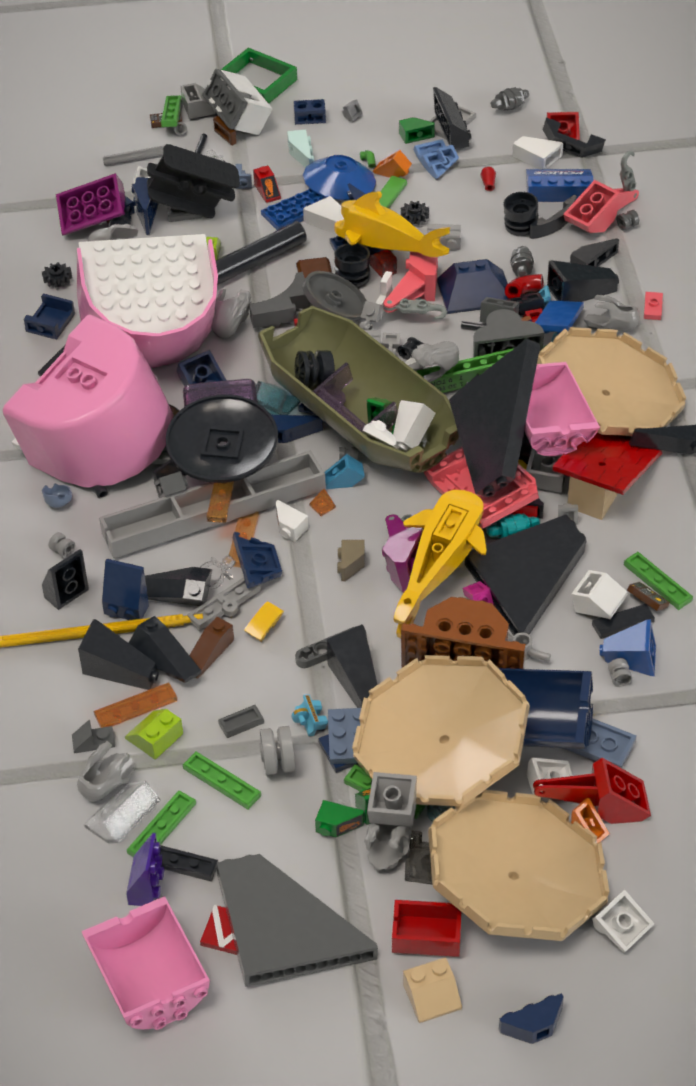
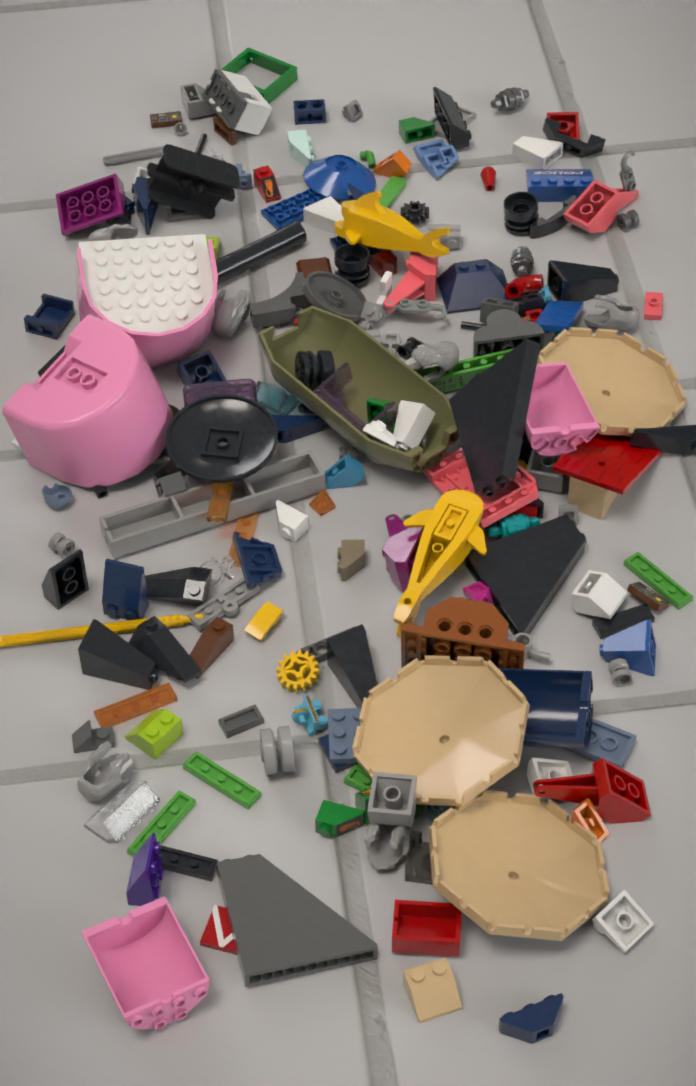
(57, 274): black gear -> none
(171, 111): bright green tile -> none
(298, 680): none -> yellow gear
(595, 253): black slope -> none

